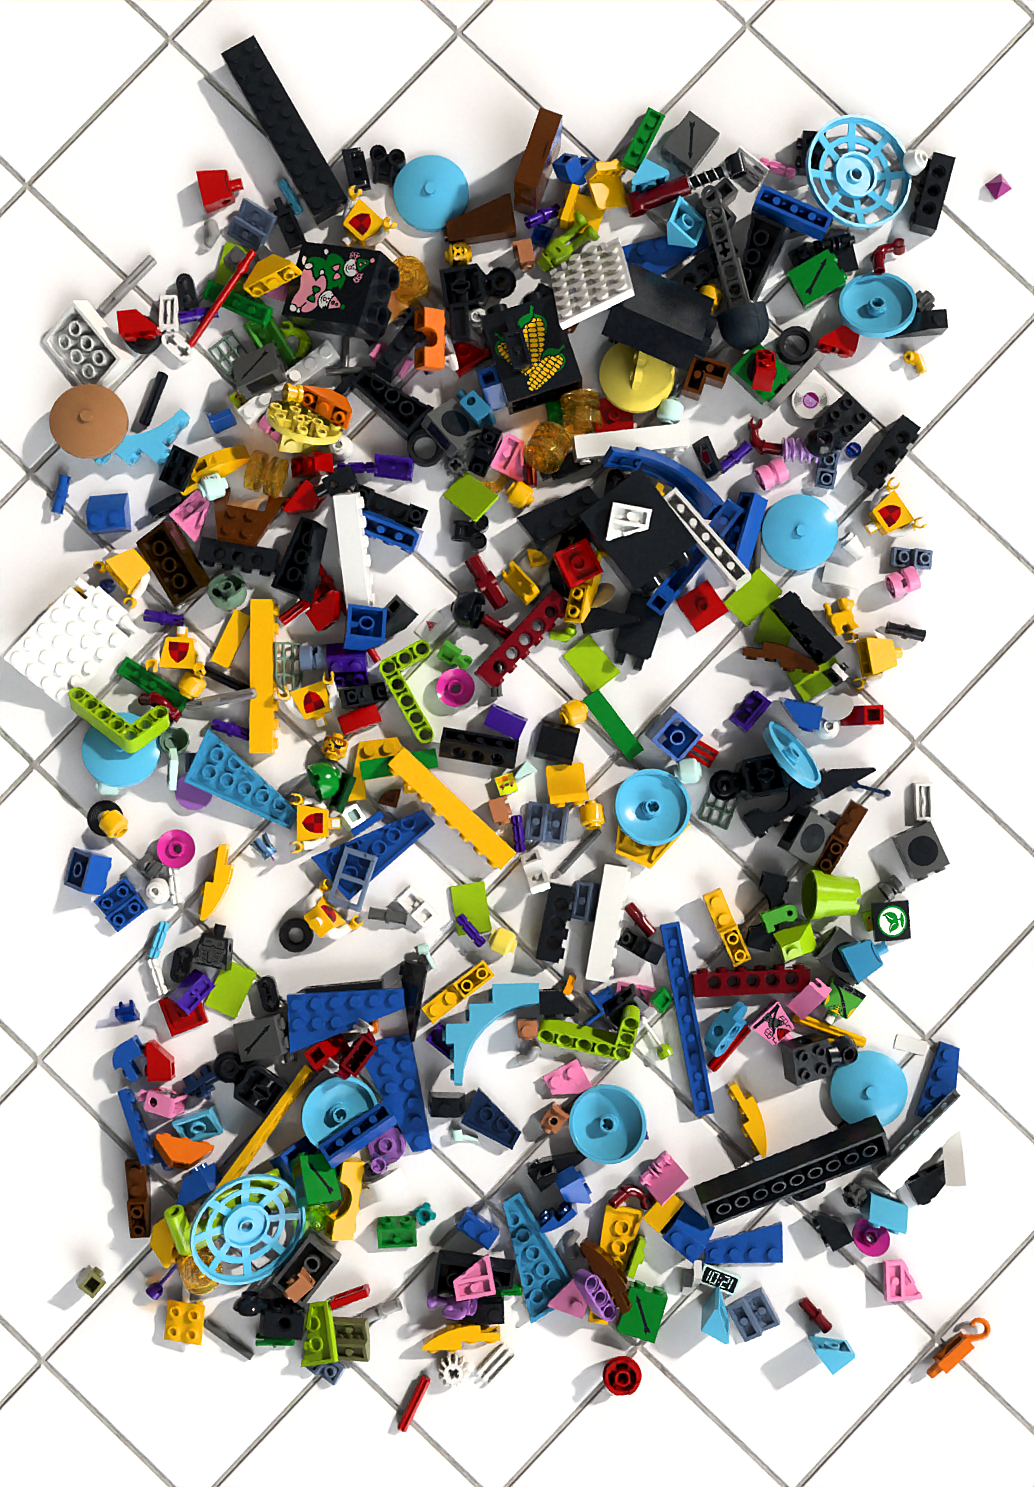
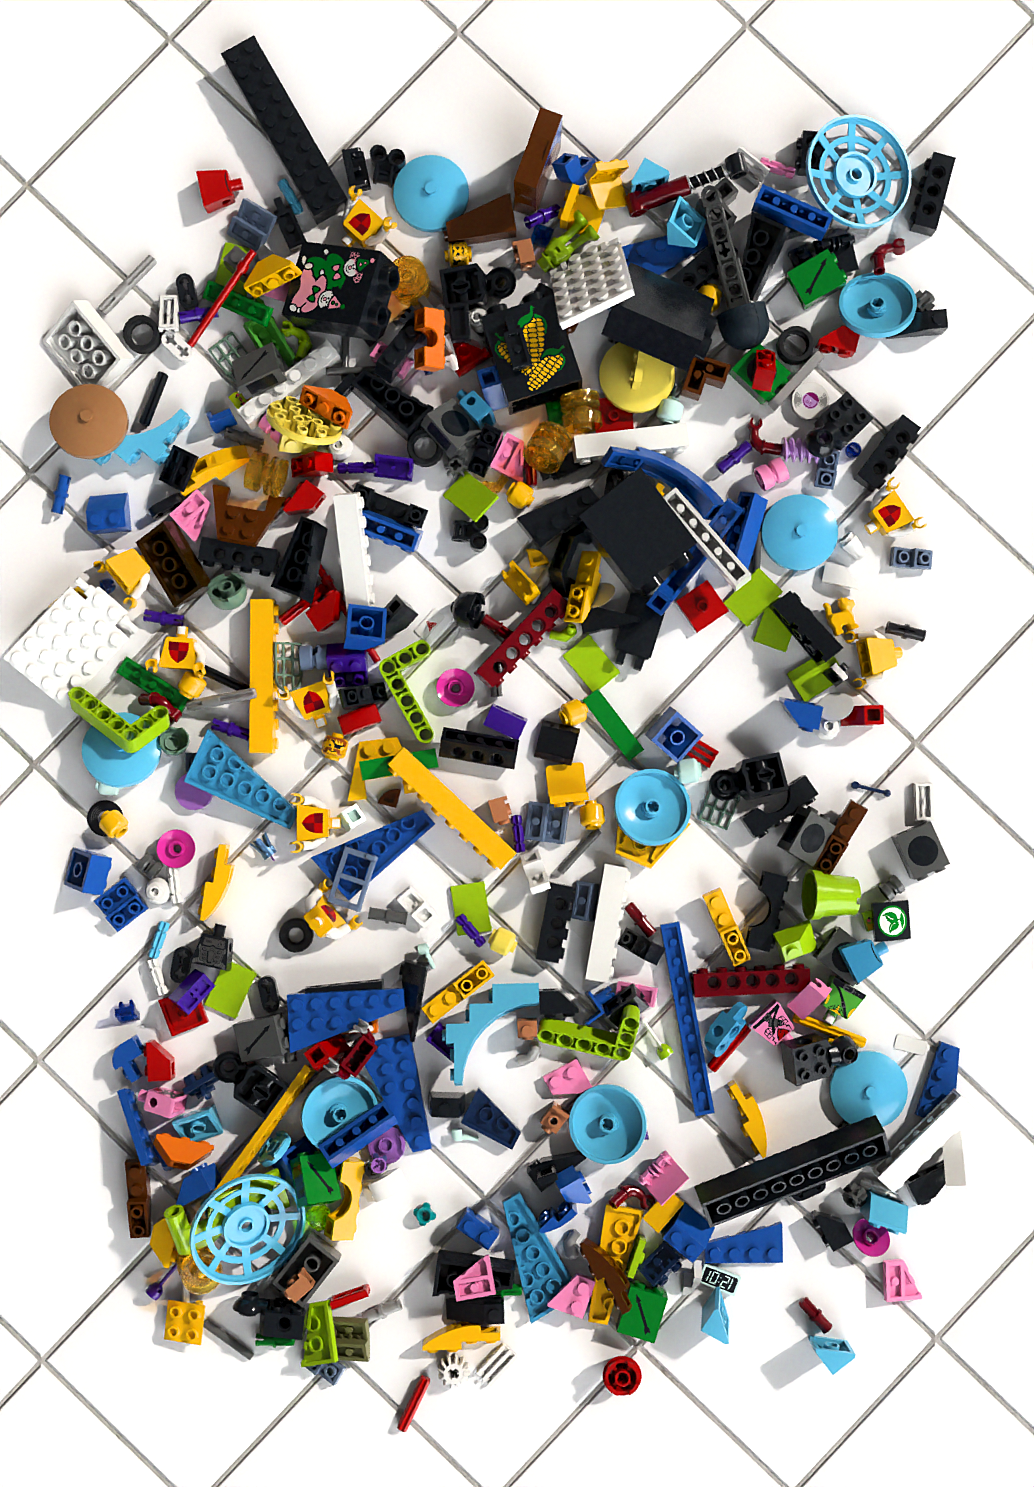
(91, 1281): olive brick -> none
(135, 325): red slope -> none
(172, 769): light aqua tile -> none
(212, 486): light aqua head -> none
(213, 231): light grey arm -> none
(231, 639): yellow tile -> none
(244, 438): none -> dark grey pin
(274, 1148): none -> medium azure tile
(292, 393): yellow wheel -> none
(324, 779): green cylinder -> none
(341, 797): dark green tile -> none
(344, 477): black torso -> none
(368, 823): blue tile -> none
(396, 1231): green bracket -> none
(452, 655): bright green plate -> none
(454, 1309): medium lavender piece -> none
(486, 582): dark red piece -> none
(506, 784): tile -> none
(524, 770): light aqua slope -> none
(568, 987): light orange tile -> none
(577, 563): red plate -> none
(595, 1295): medium lavender beam -> none
(626, 520): white wing -> none
(642, 140): green tile -> none
(660, 999): green tile -> none
(661, 1264): none -> dark blue bracket
(689, 143): dark grey brick -> none
(707, 457): black tile -> none
(750, 711): dark purple hinge -> none
(753, 1314): sand blue slope -> none
(777, 915): bright green leg -> none
(789, 658): reddish brown slope -> none
(791, 754): medium azure dish -> none
(838, 779): black slope -> none
(901, 582): bright pink wheel -> none
(915, 161): white cone -> none
(915, 359): yellow arm -> none
(957, 1349): orange piece -> none
(998, 186): magenta slope -> none

